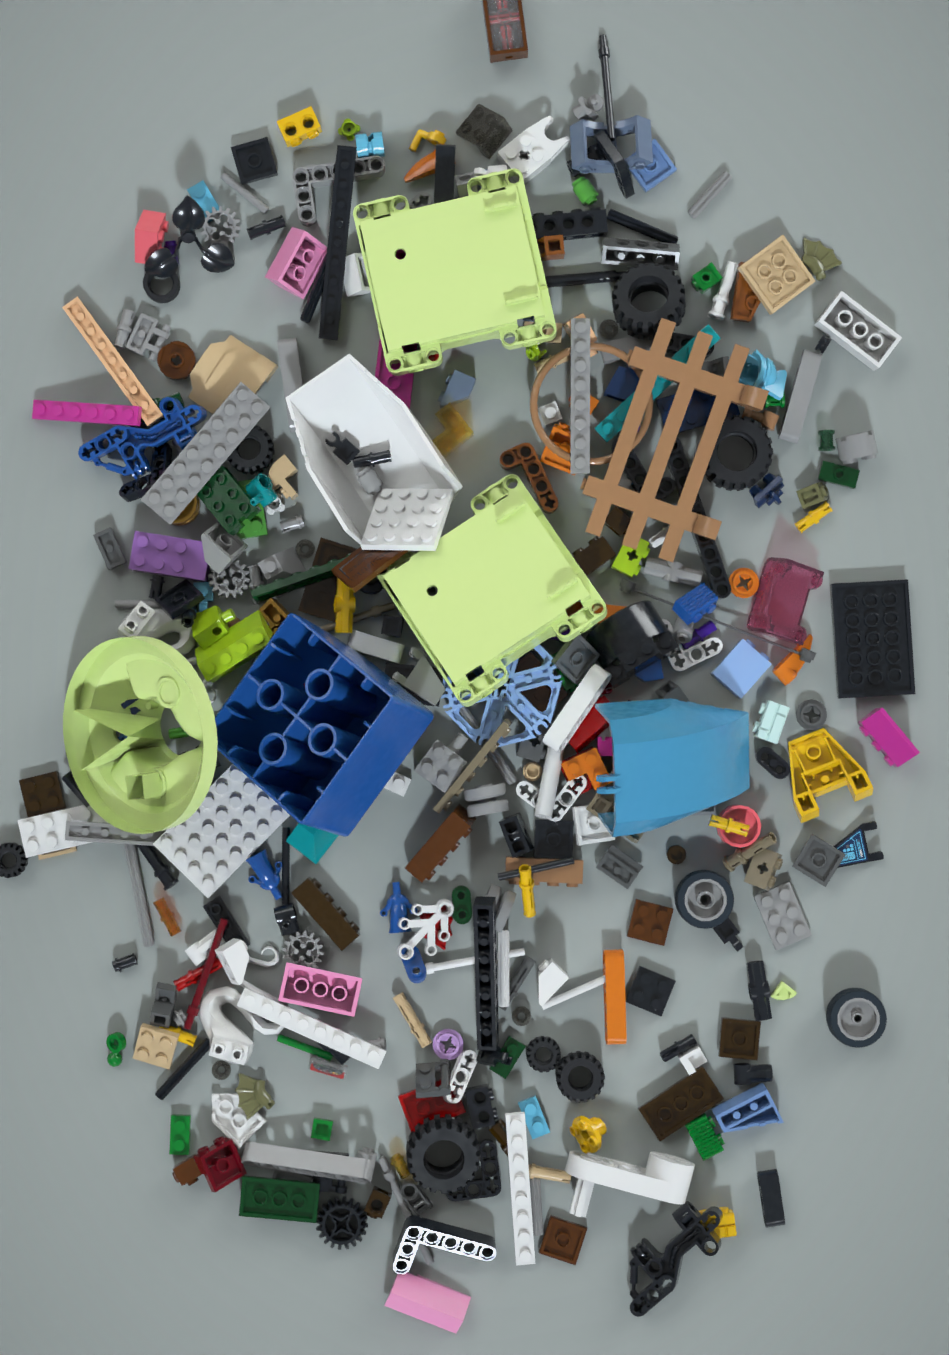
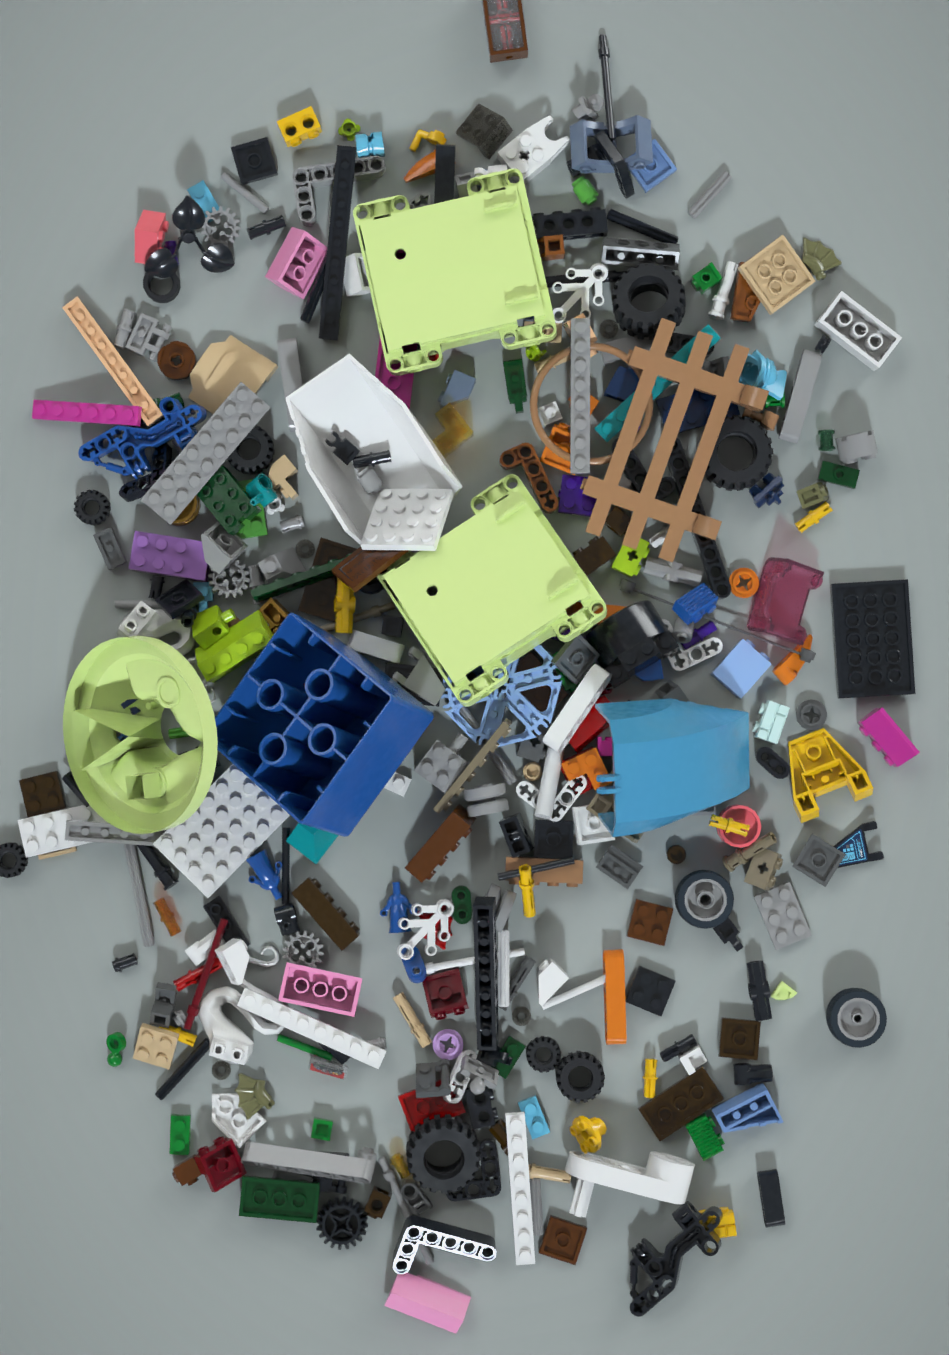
(103, 507): none -> black tyre
(445, 994): none -> dark red plate
(480, 1073): none -> light grey plate
(515, 383): none -> dark green hinge
(572, 499): none -> dark purple plate
(581, 289): none -> white plant
(650, 1078): none -> yellow axle

